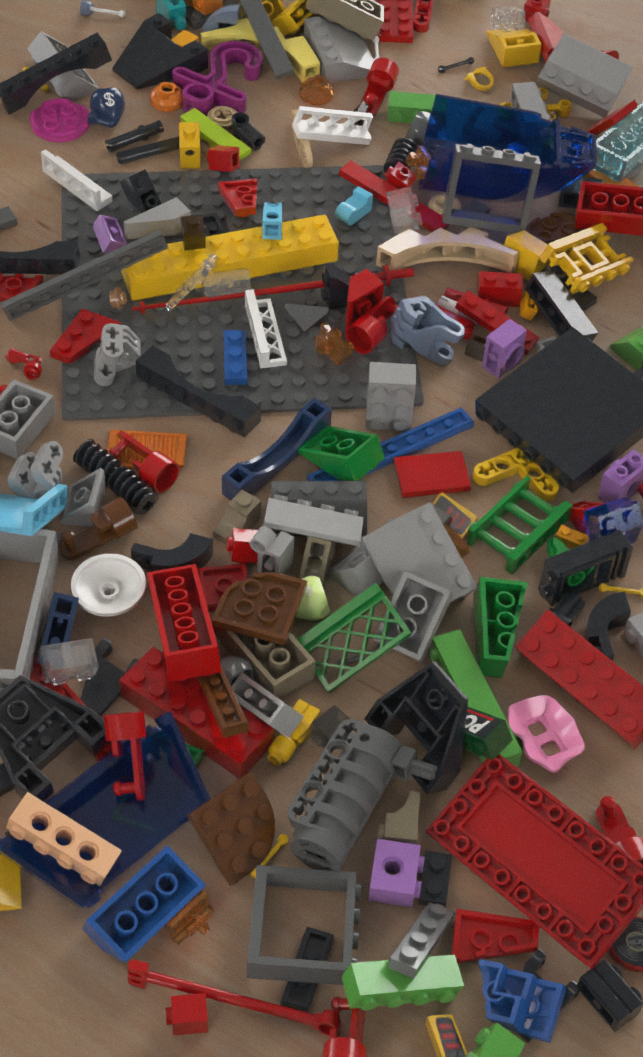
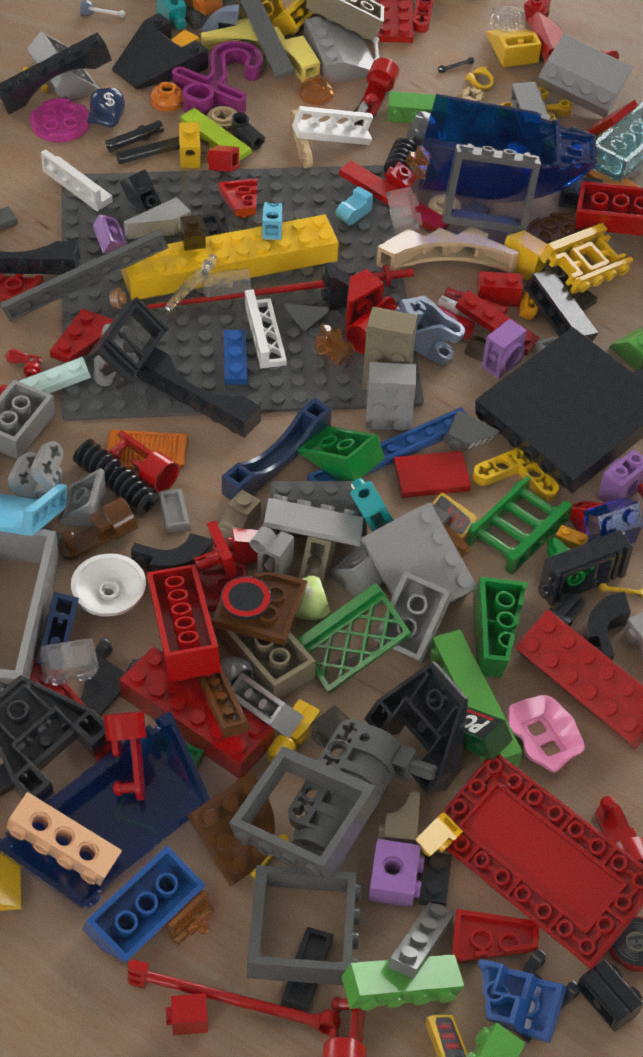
(59, 376): none -> light aqua plate
(114, 355): none -> black door
(174, 511): none -> light grey tile
(220, 554): none -> red tile
(246, 597): none -> piece
(323, 775): none -> dark grey window
(370, 504): none -> teal torso
(389, 339): none -> dark tan brick
(437, 835): none -> yellow brick
(467, 432): none -> dark grey slope
(471, 93): none -> tan gear

